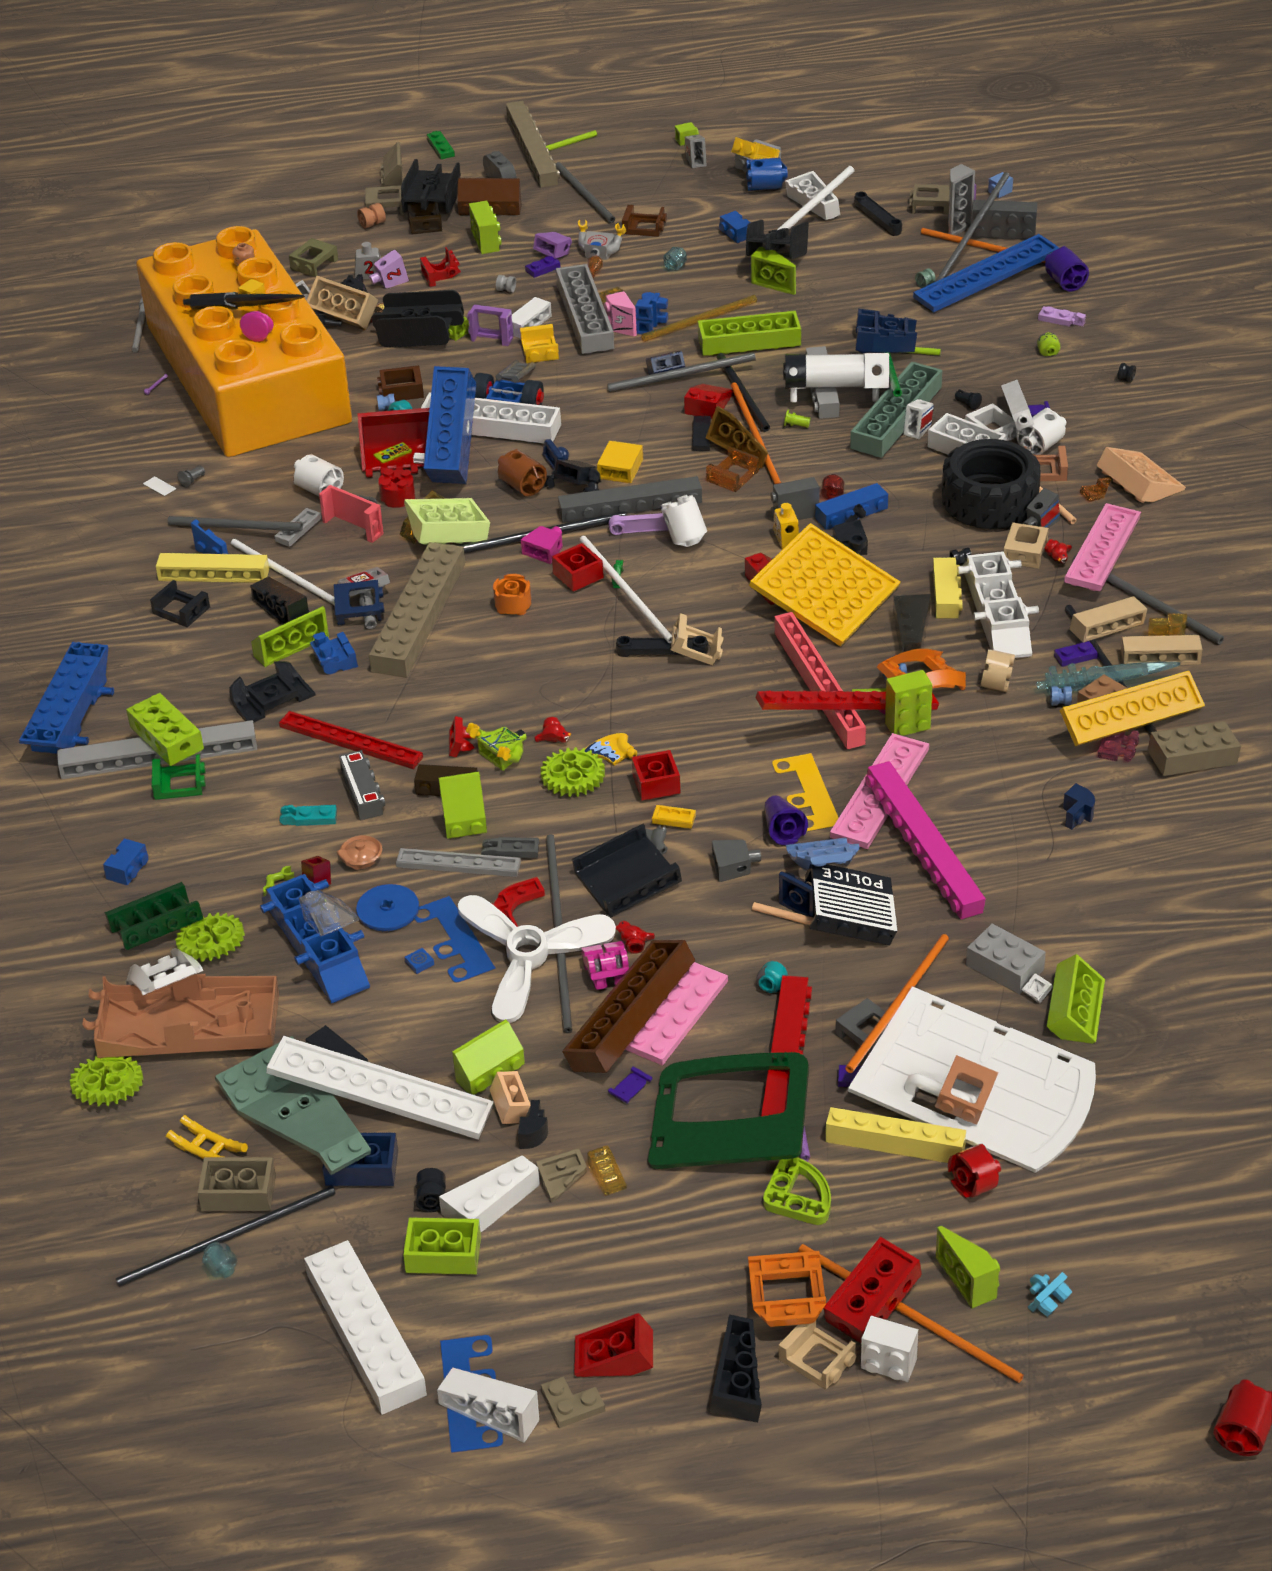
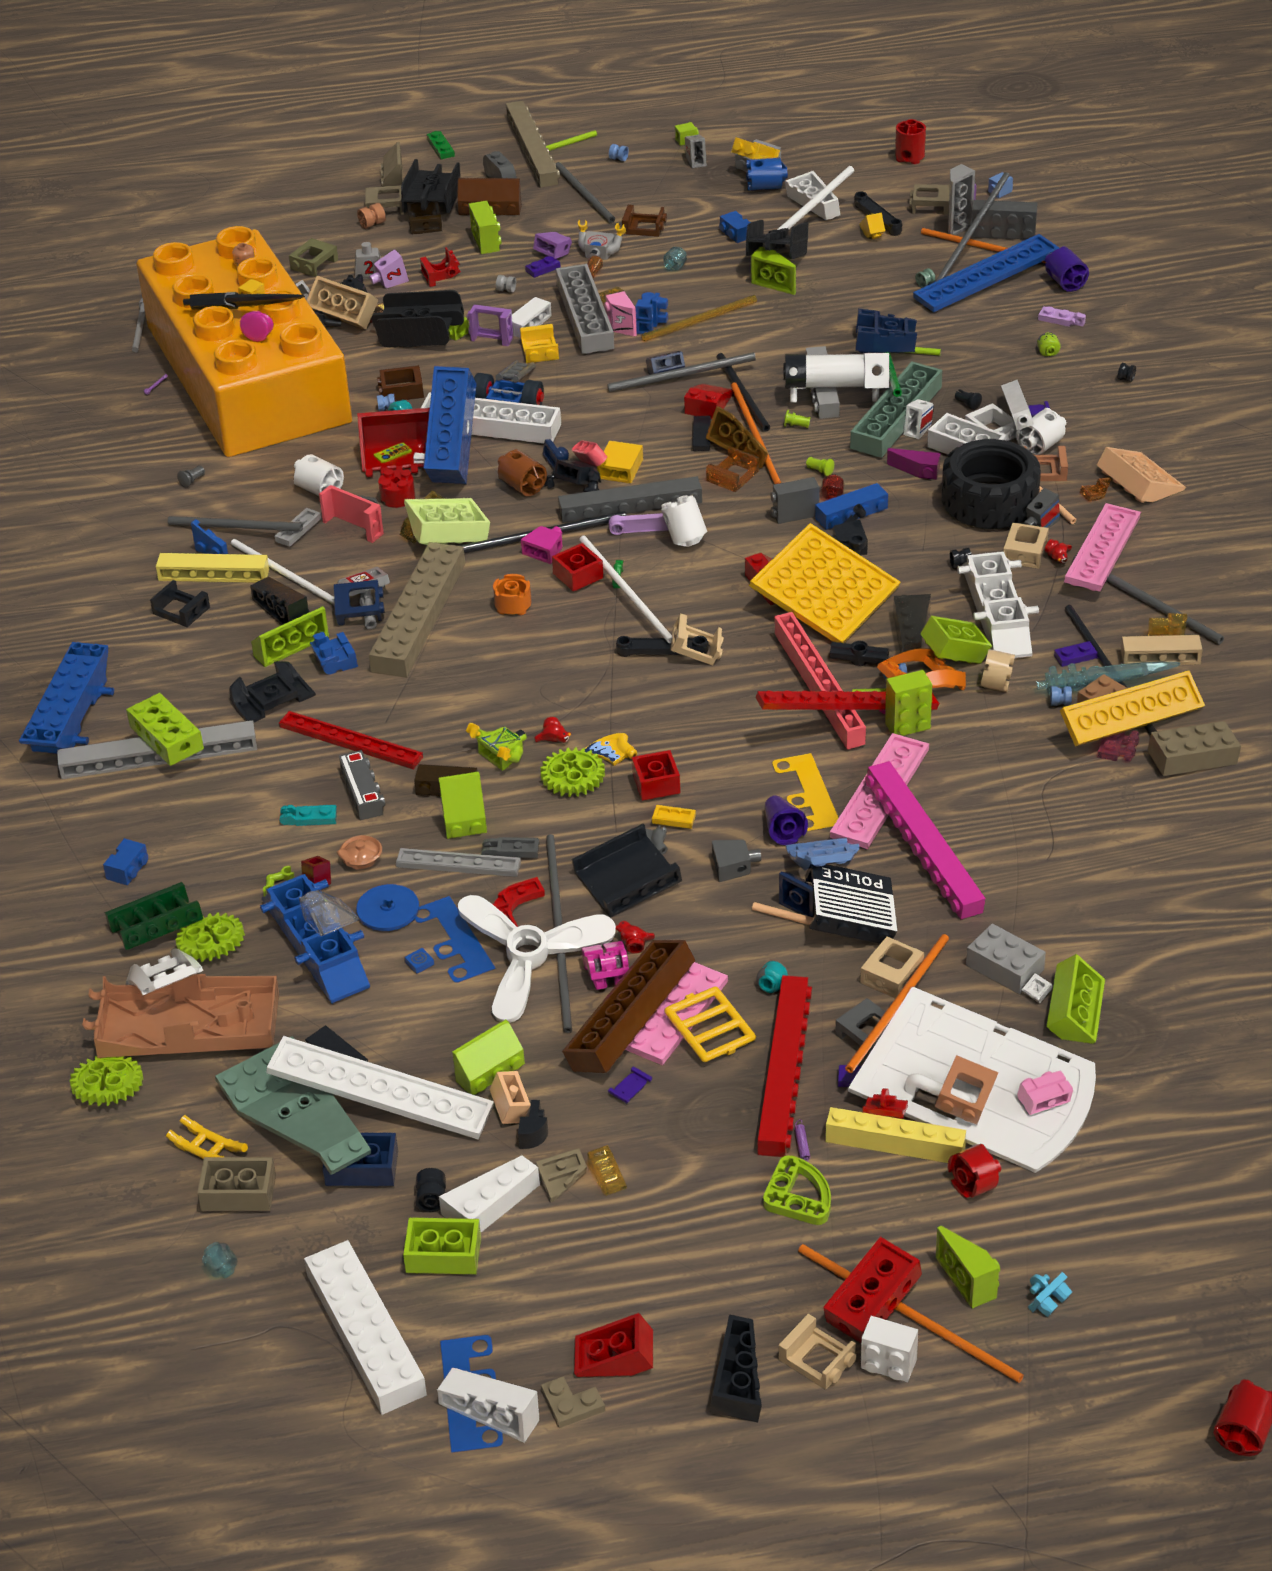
(159, 486): white sticker -> none
(162, 779): green window -> none
(225, 1236): black piece -> none
(458, 738): red tile -> none
(589, 453): none -> coral beam
(617, 152): none -> medium blue wheel
(694, 1041): none -> yellow bar
(730, 1140): dark green door -> none
(749, 333): lime brick -> none
(784, 1267): orange wedge -> none
(785, 519): yellow torso -> none
(824, 466): none -> lime pin
(858, 653): none -> black piece
(873, 225): none -> yellow slope
(884, 977): none -> tan window
(885, 1105): none -> red hips
(910, 141): none -> red cylinder
(916, 463): none -> magenta slope
(947, 588): light yellow brick -> none
(955, 640): none -> lime brick
(1044, 1092): none -> bright pink brick
(1079, 804): dark blue brick -> none
(1108, 619): tan brick -> none

